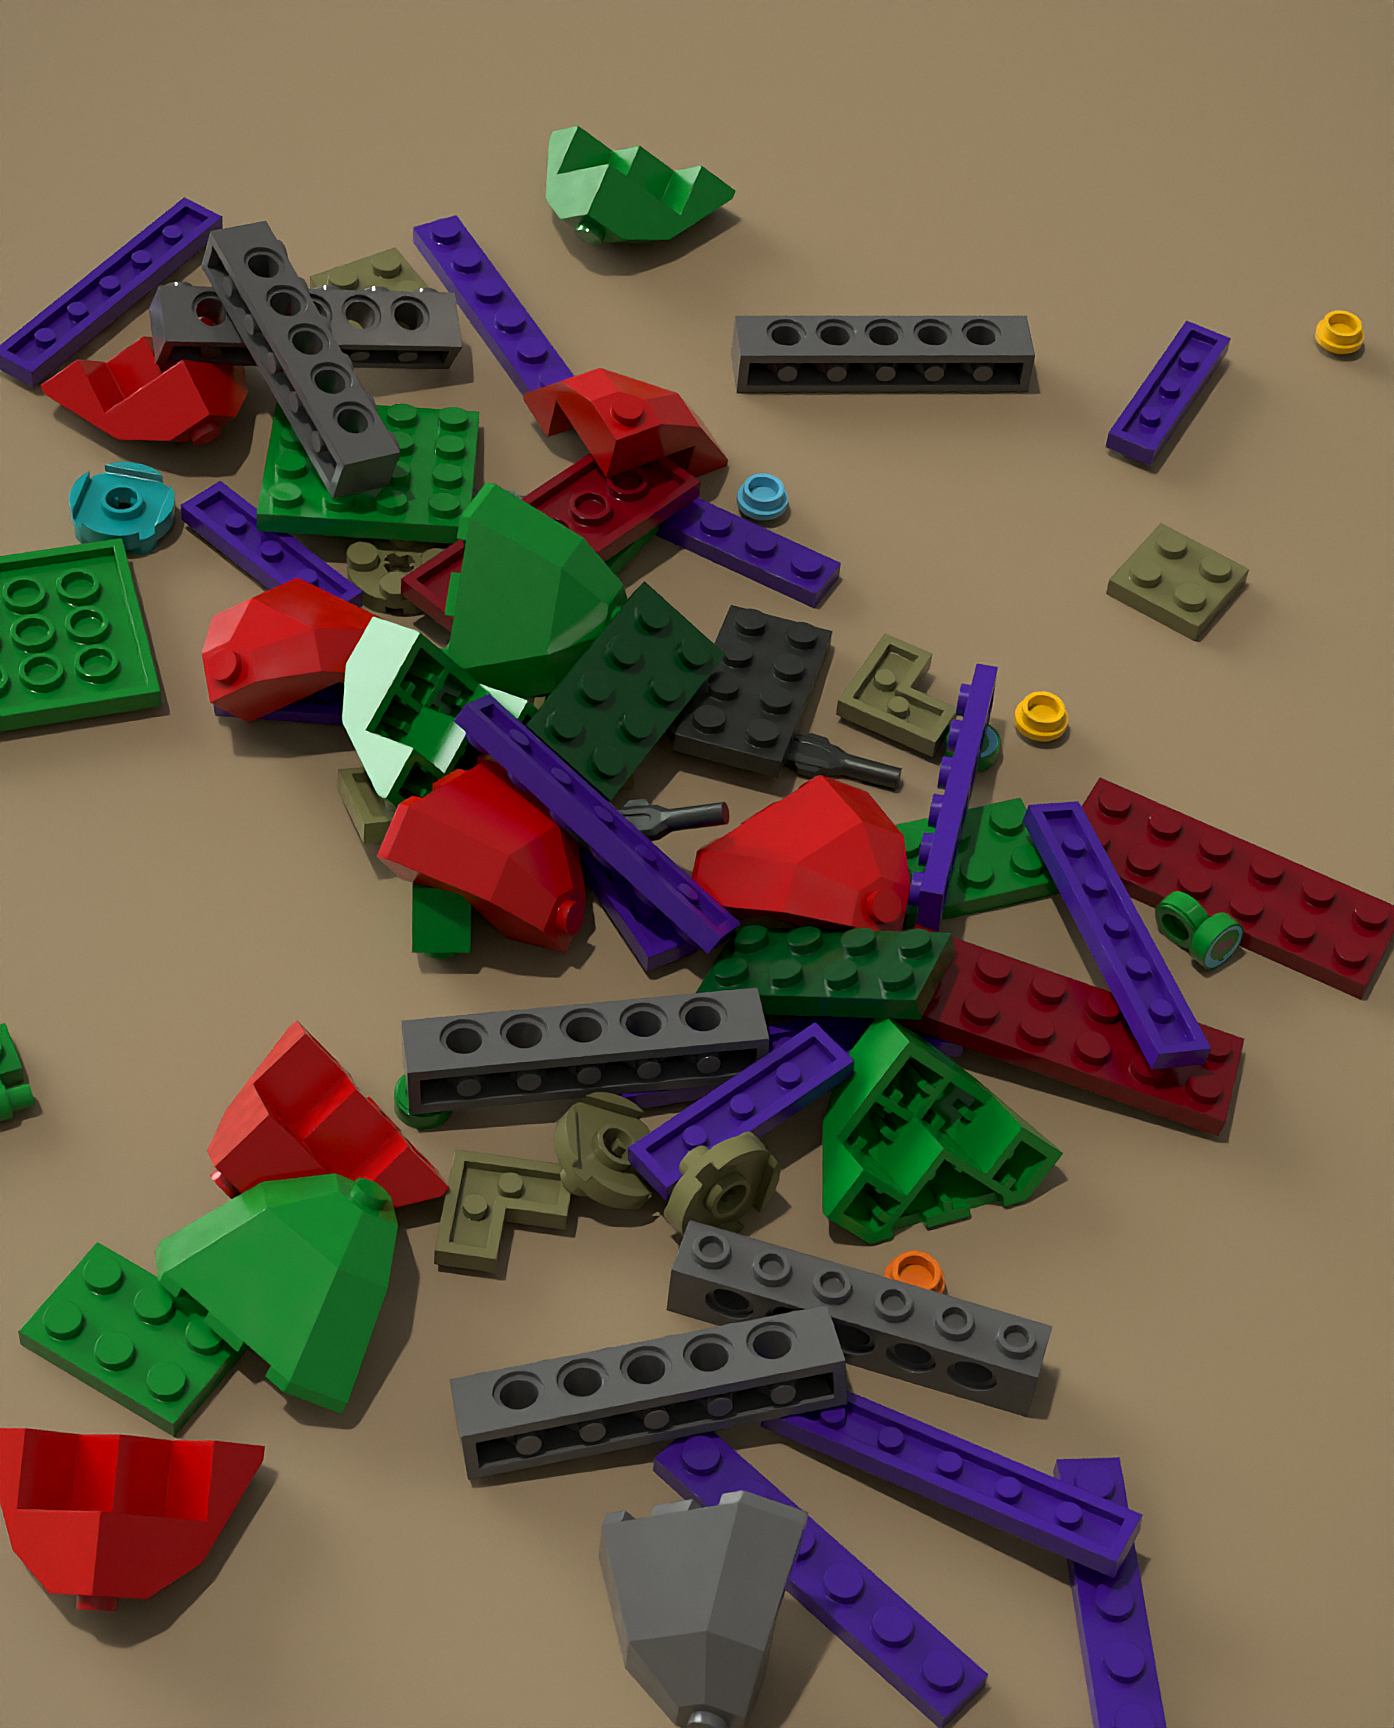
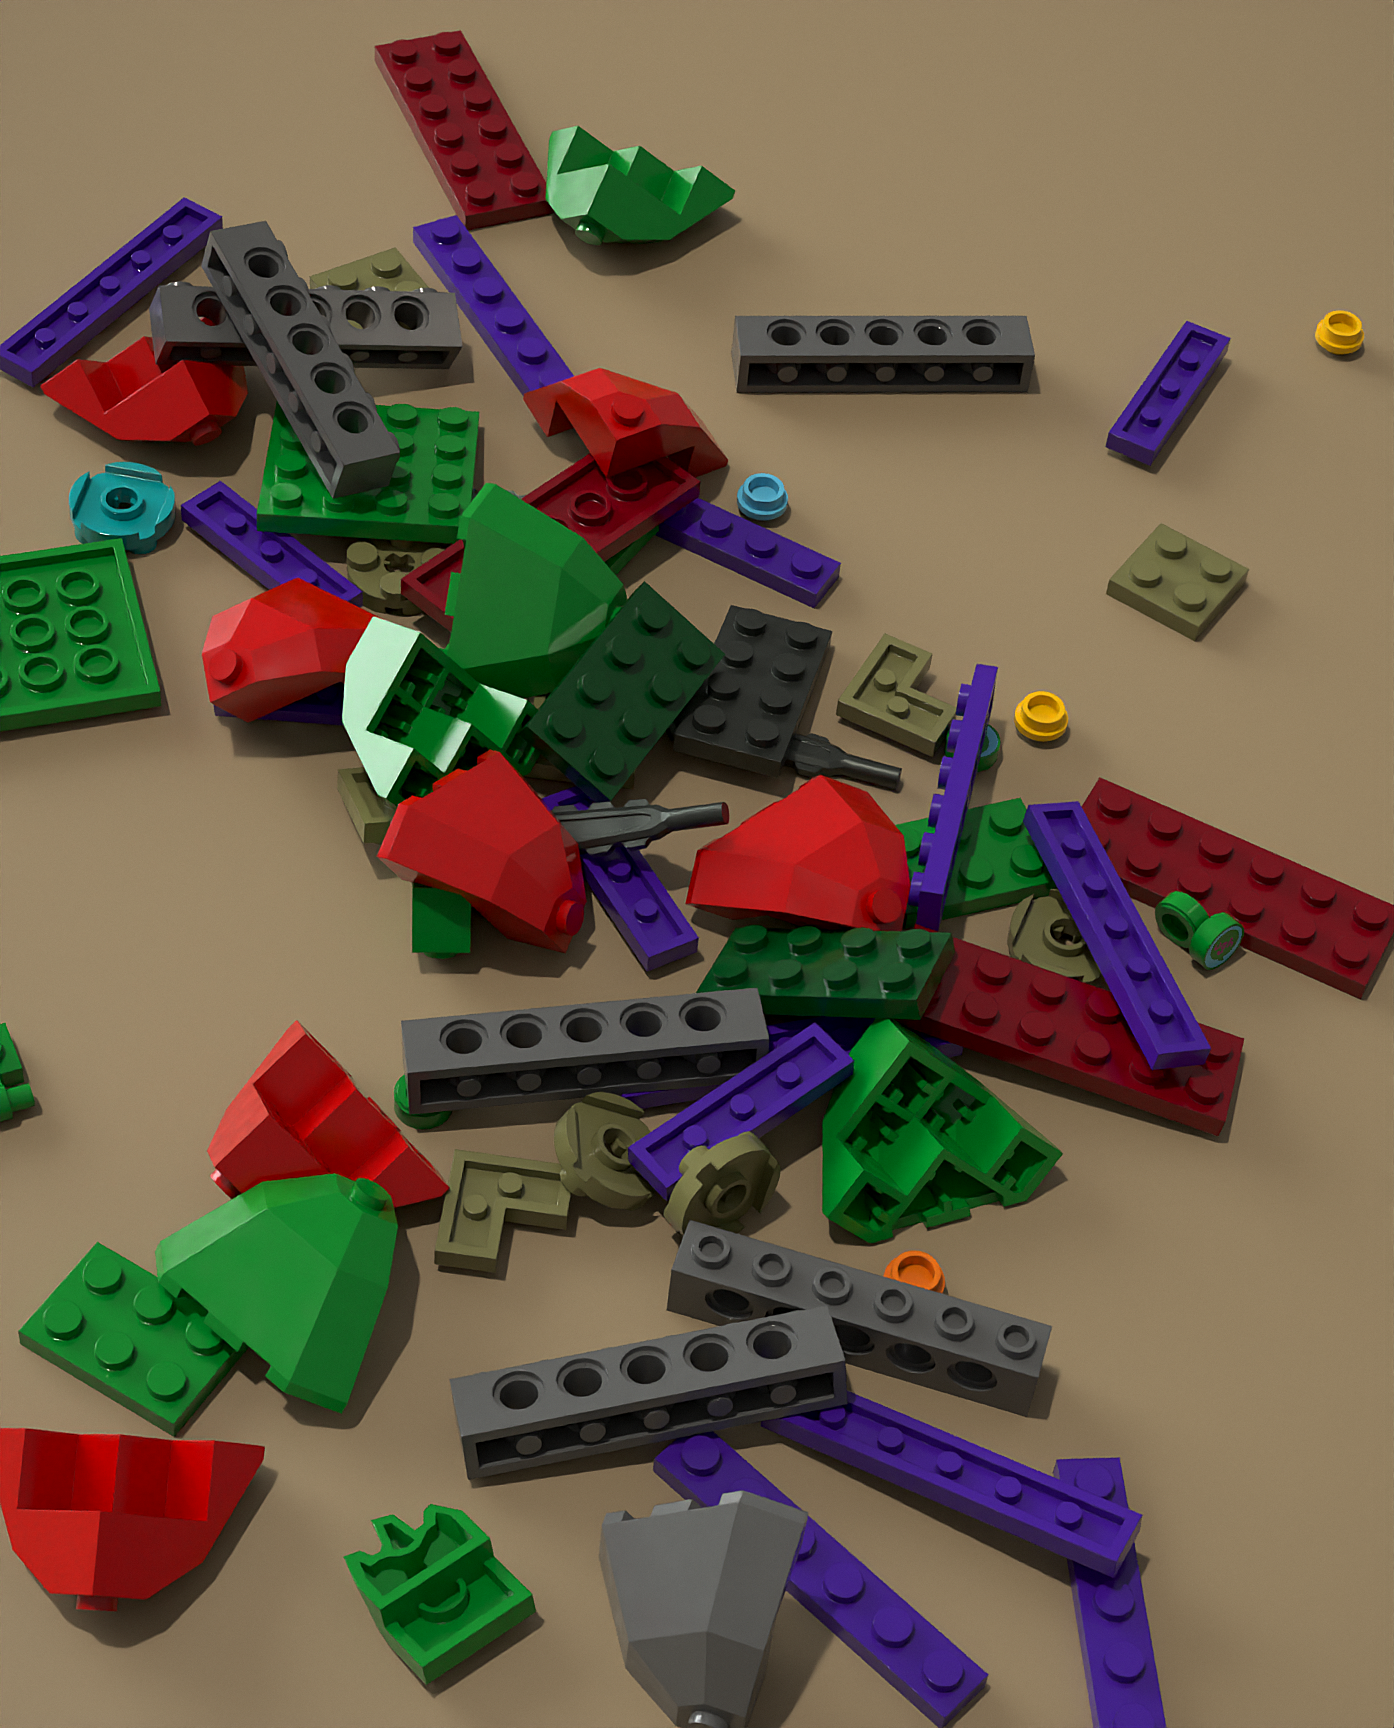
(437, 1590): none -> green plate
(463, 130): none -> dark red plate
(584, 811): dark purple plate -> none
(1032, 940): none -> olive plate

